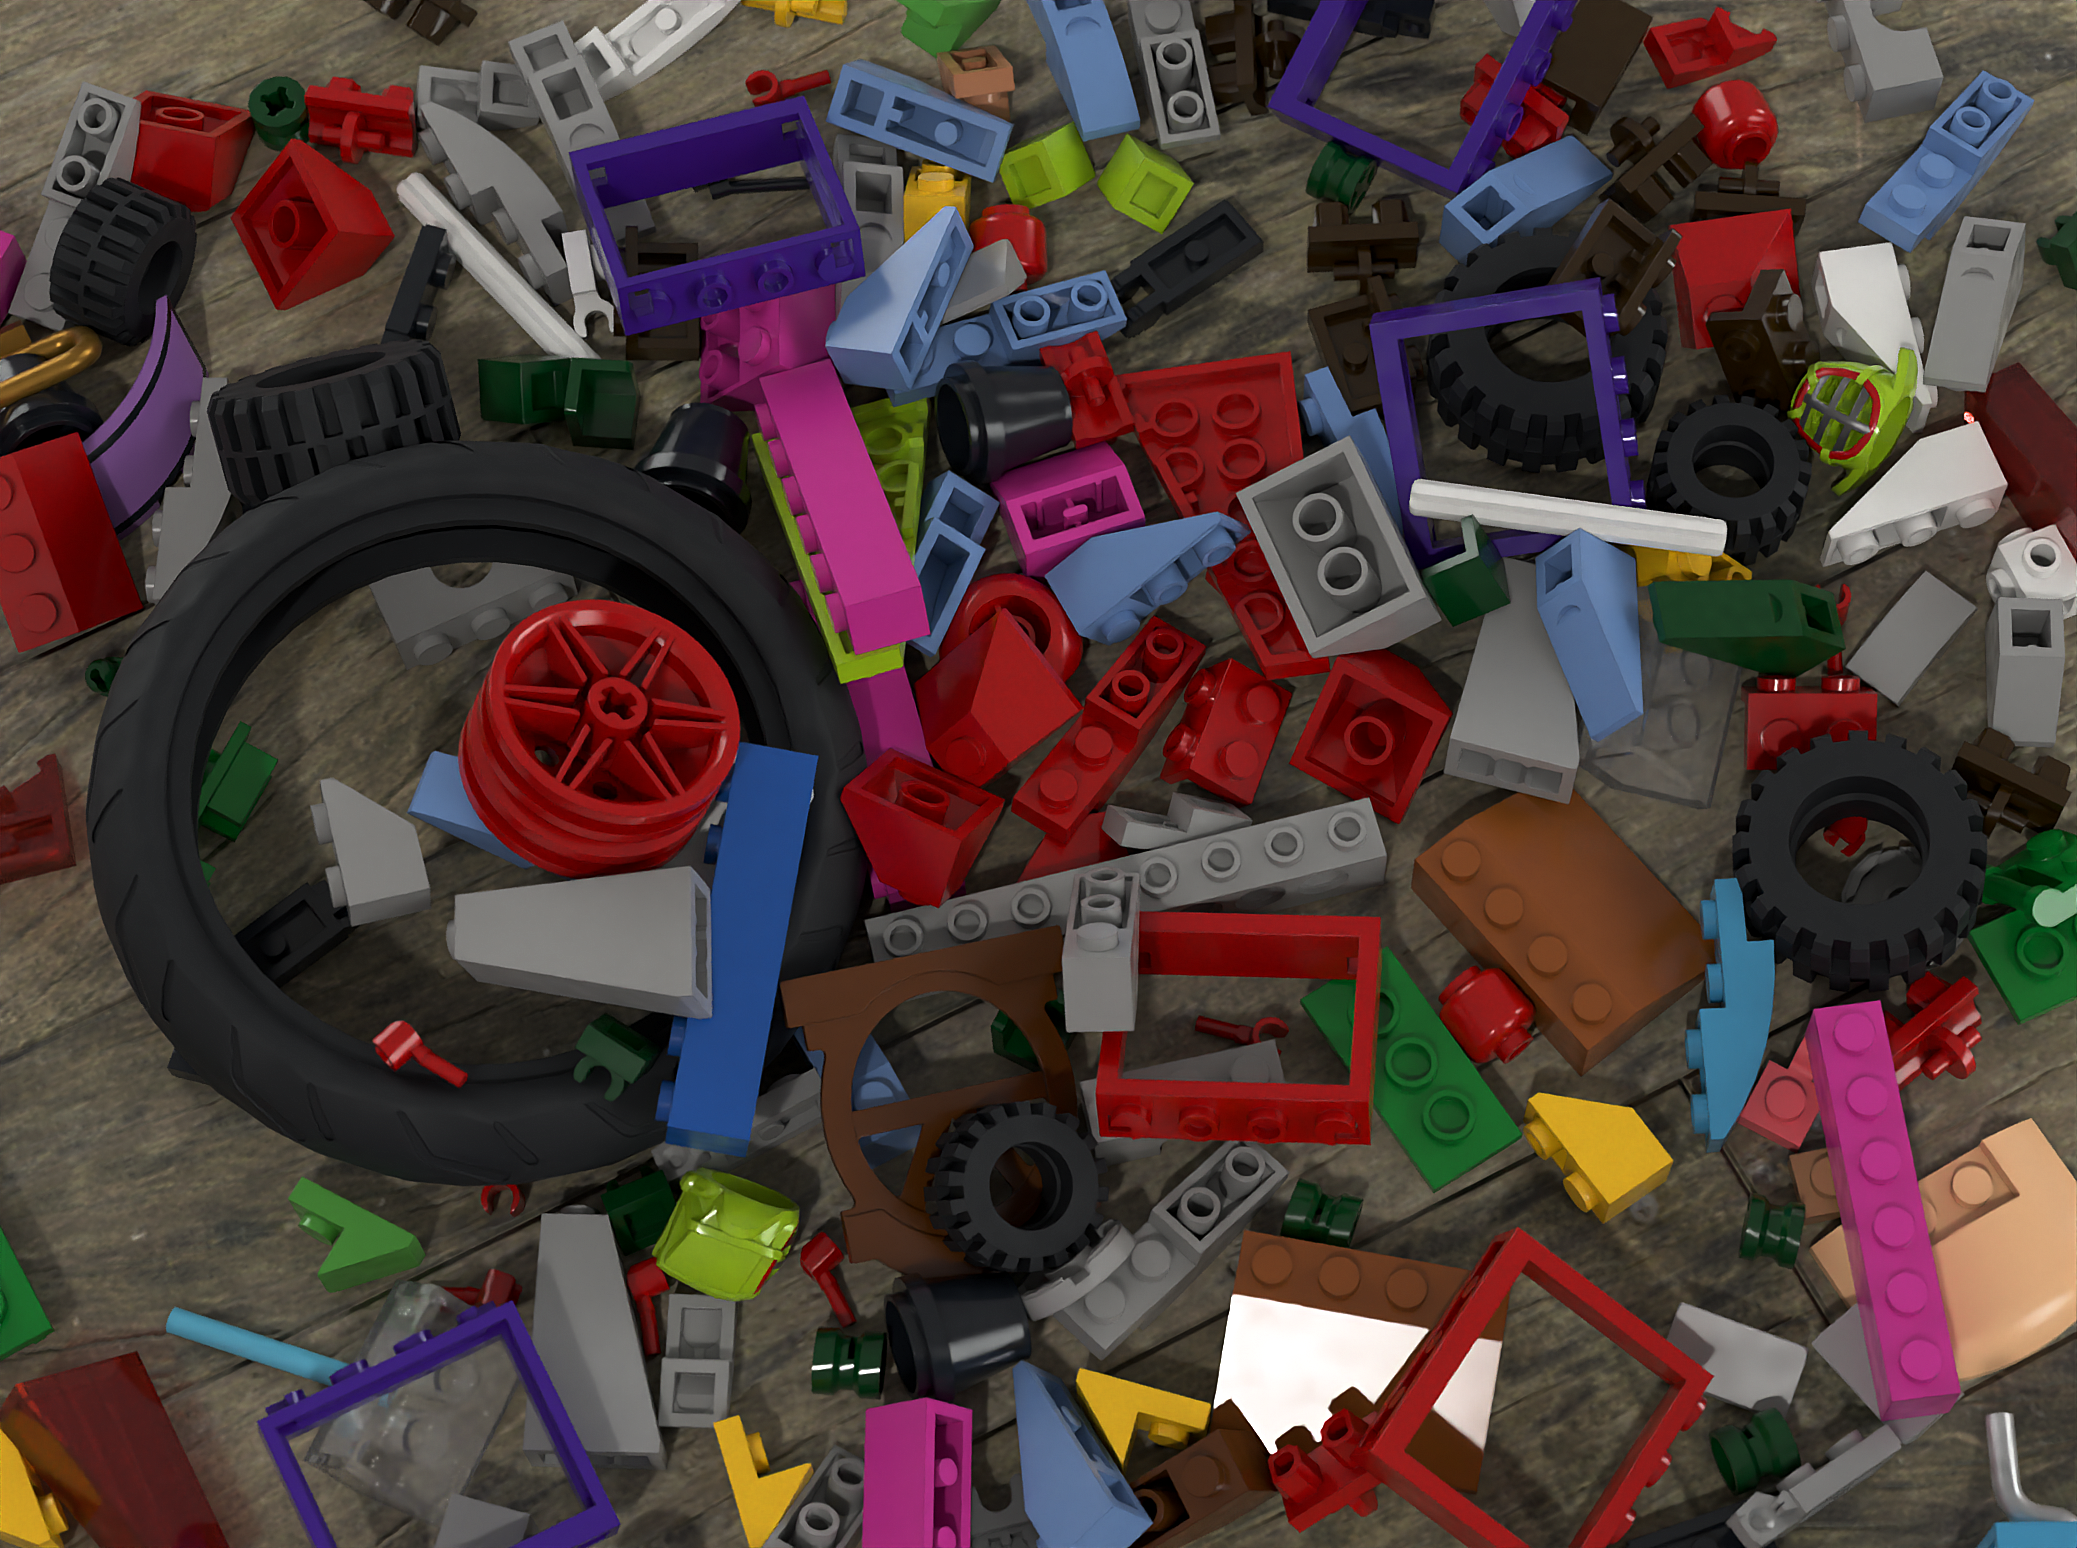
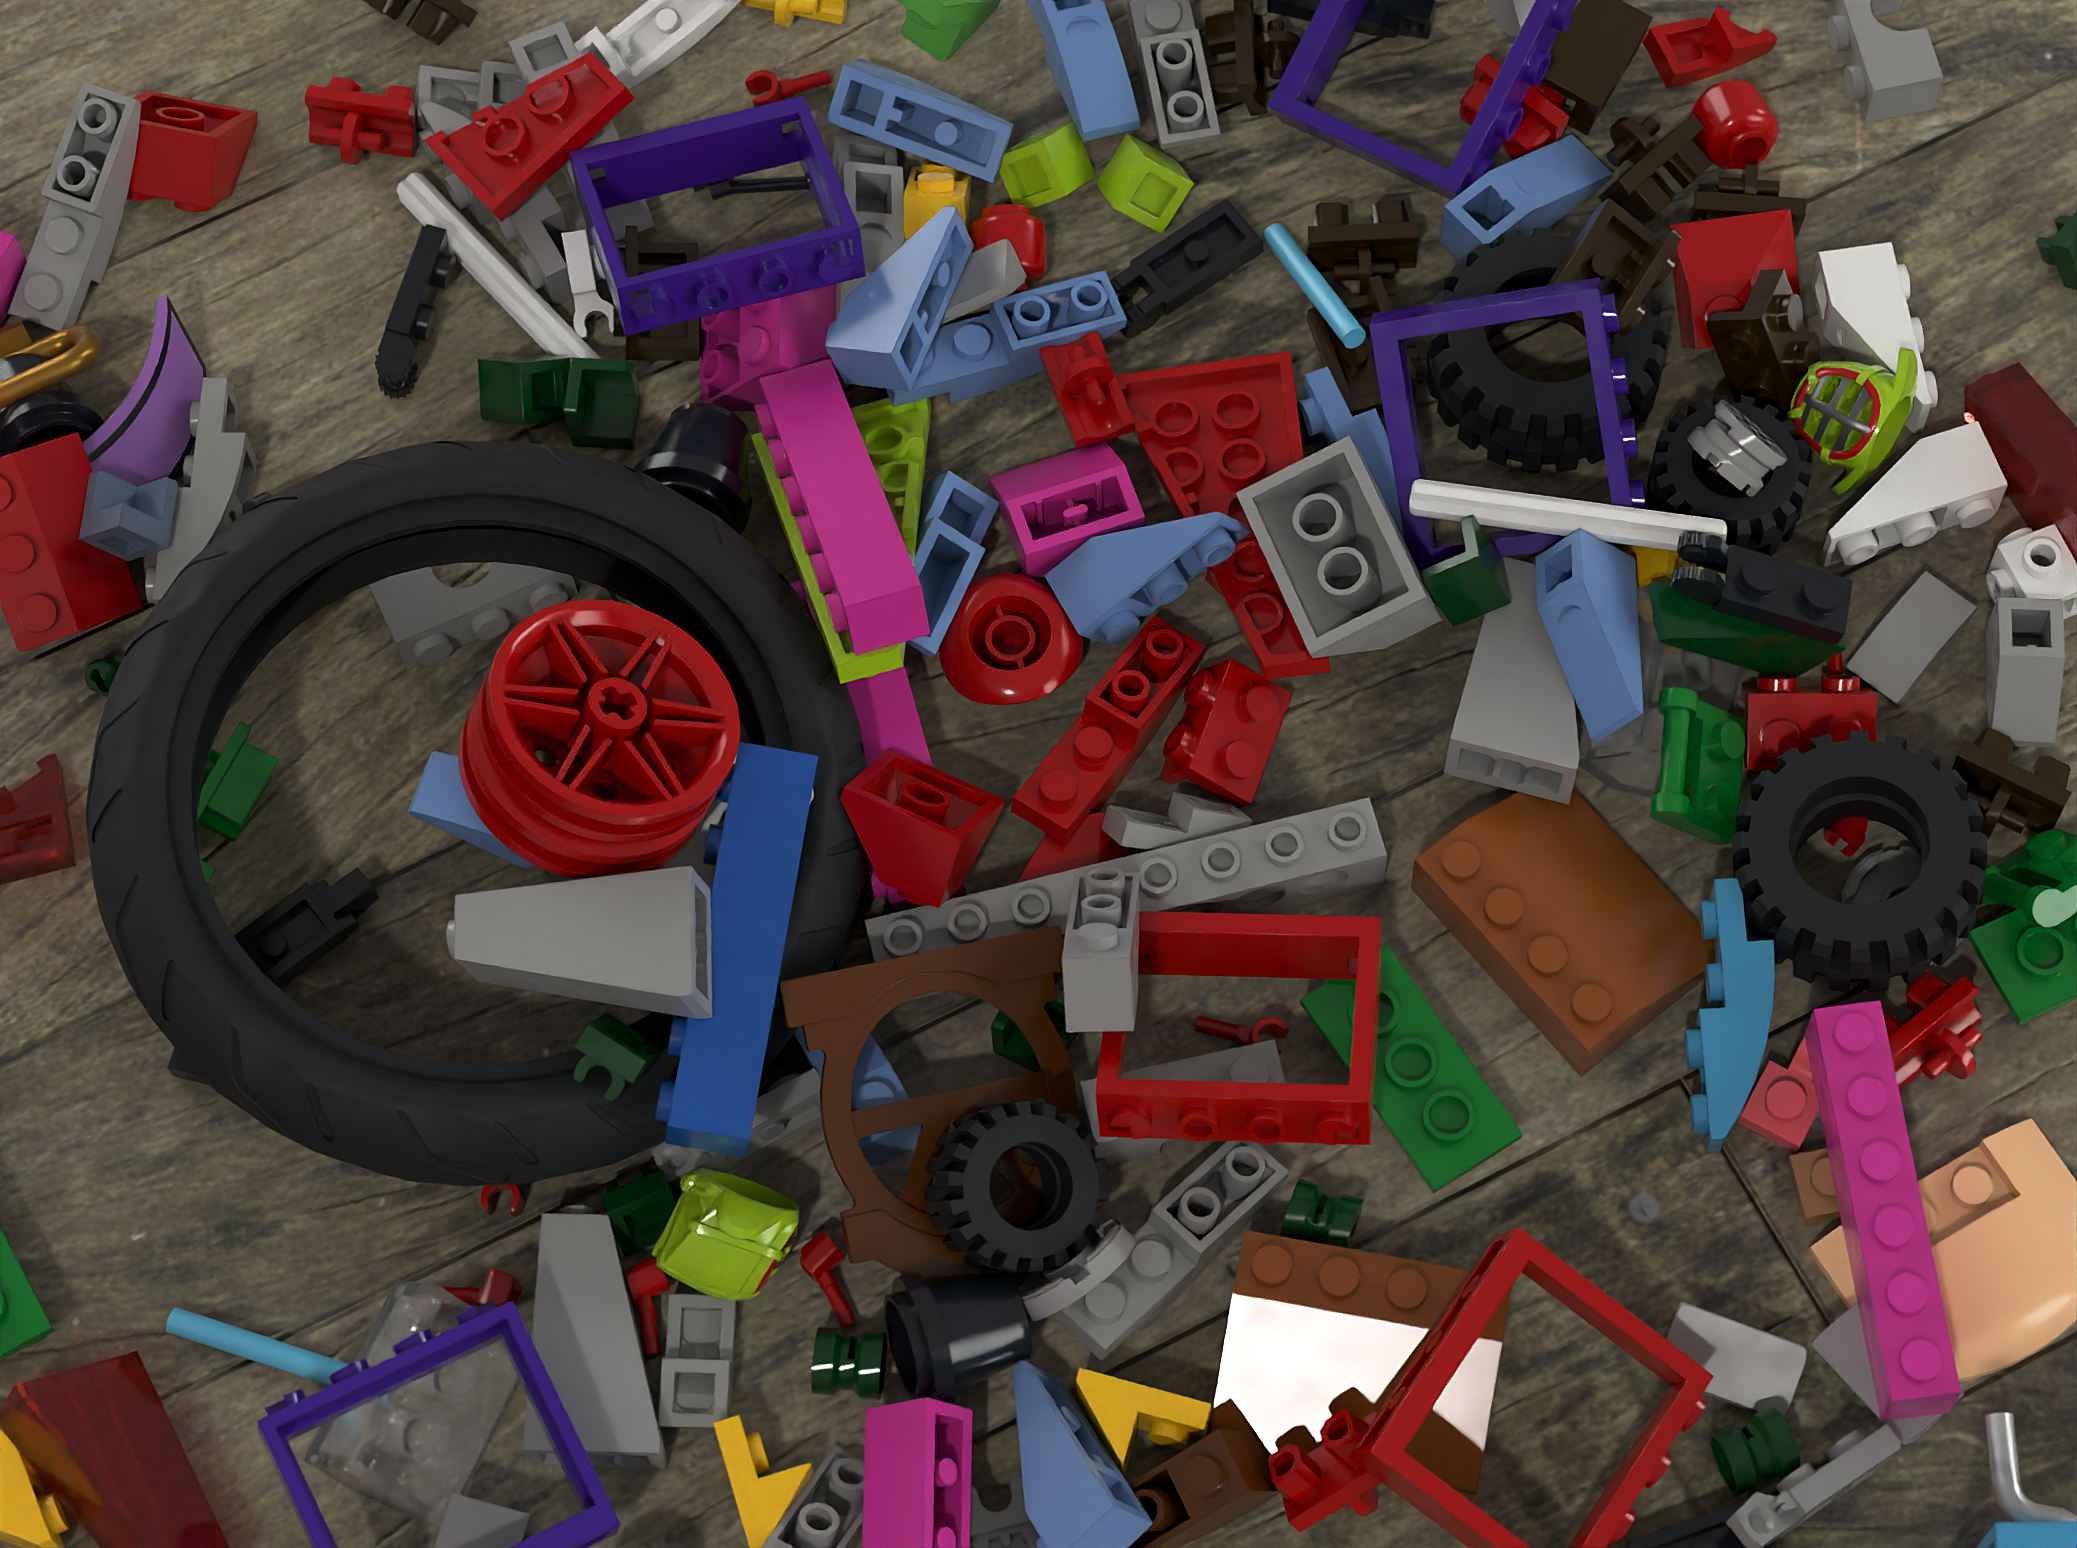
(119, 258): black tyre -> none
(128, 517): none -> sand blue panel
(287, 124): dark green wheel -> none
(309, 226): red slope -> none
(327, 412): black tyre -> none
(365, 1244): bright green slope -> none
(375, 854): light grey slope -> none
(401, 1043): red hand -> none
(526, 141): none -> red wing
(978, 77): nougat slope -> none
(991, 702): red slope -> none
(1000, 417): black piece -> none
(1314, 286): none -> medium azure bar
(1340, 176): dark green wheel -> none
(1373, 730): red slope -> none
(1487, 1015): red head -> none
(1599, 1148): yellow slope -> none
(1699, 767): none -> green plate
(1737, 448): none -> light grey wheel
(1763, 588): none -> black hinge
(1772, 1230): dark green wheel -> none
(1947, 163): medium blue slope -> none
(1976, 303): light grey slope -> none

